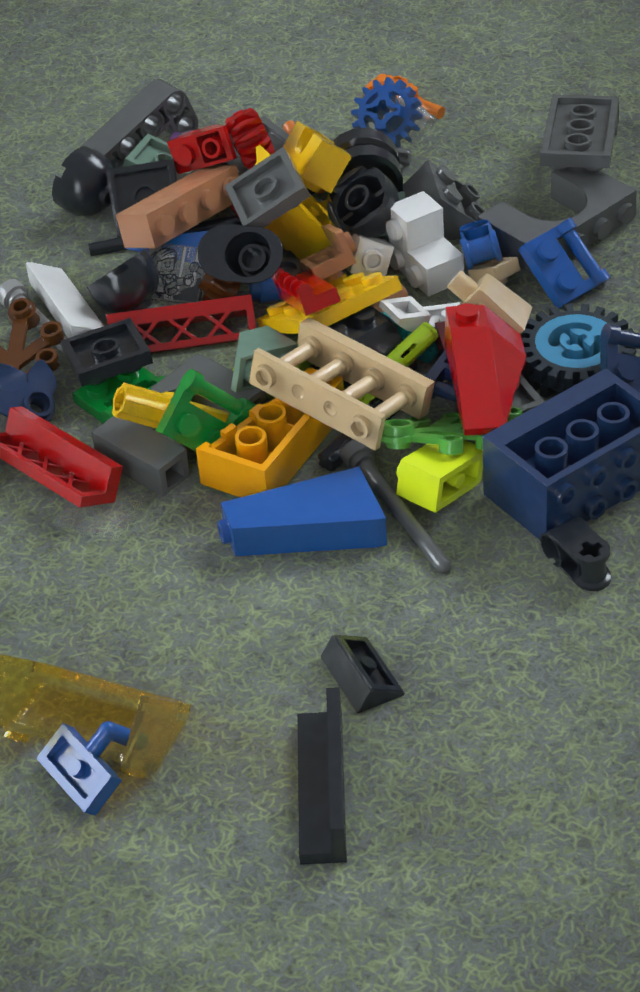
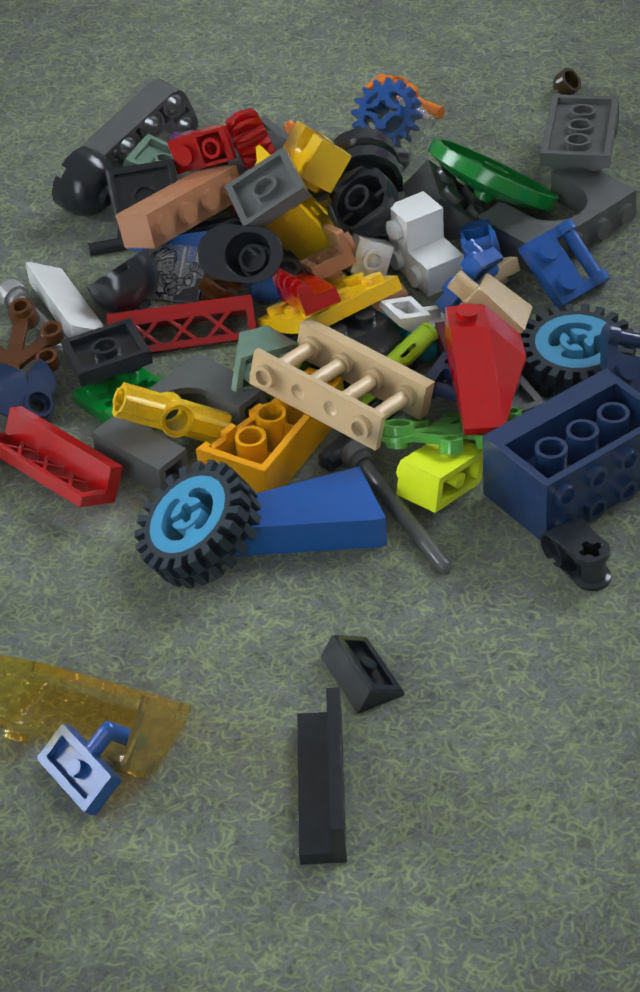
(191, 424): green plate -> none
(208, 535): none -> black wheel
(475, 266): none -> blue plate
(491, 178): none -> green dish
(567, 82): none -> dark brown hinge

